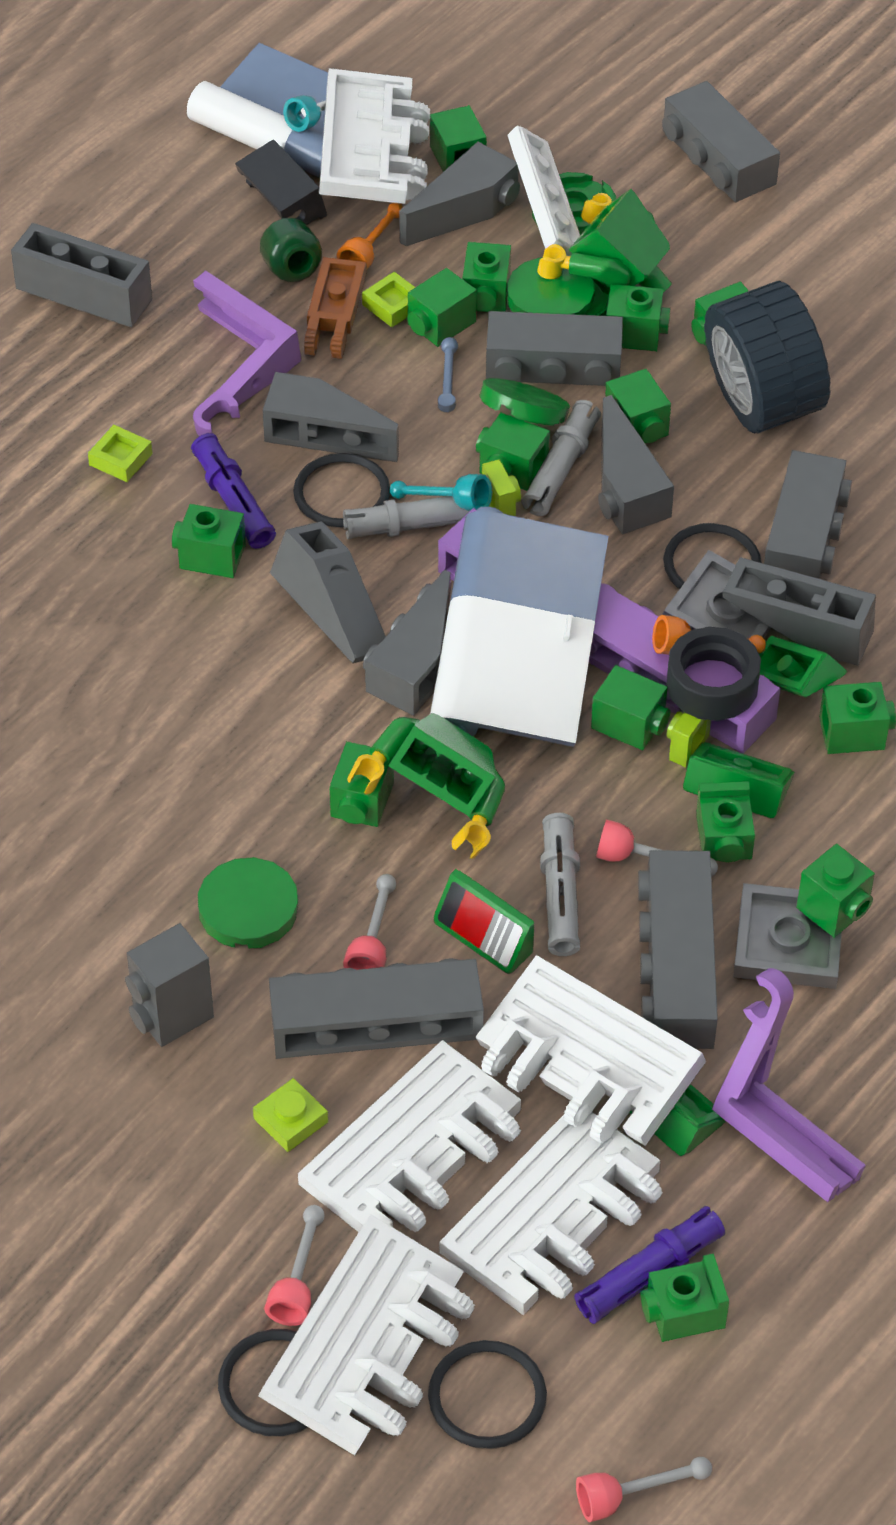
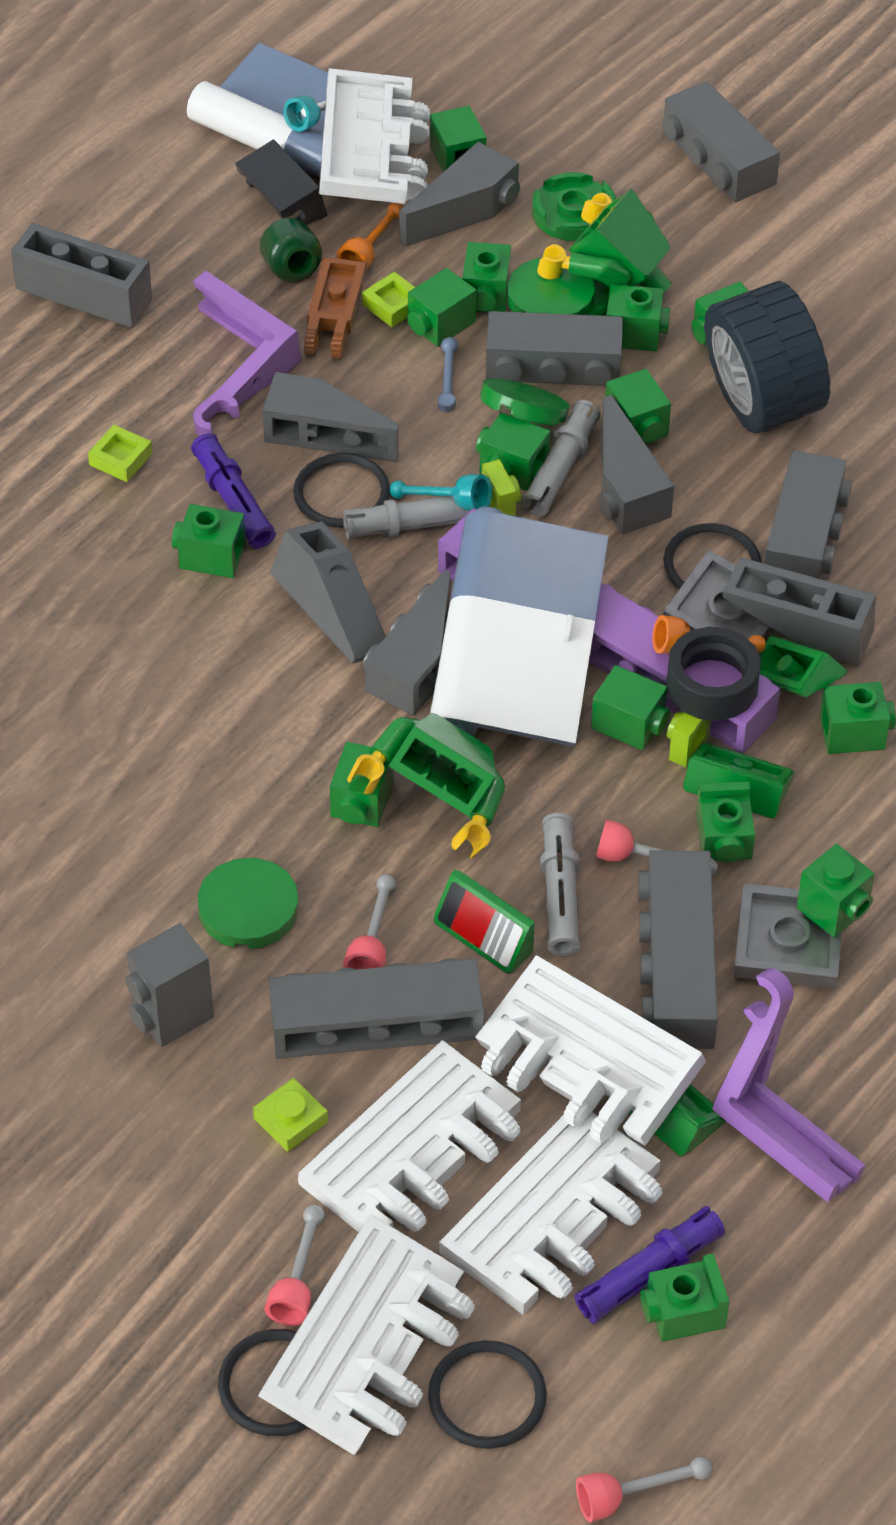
(544, 189): white tile -> none

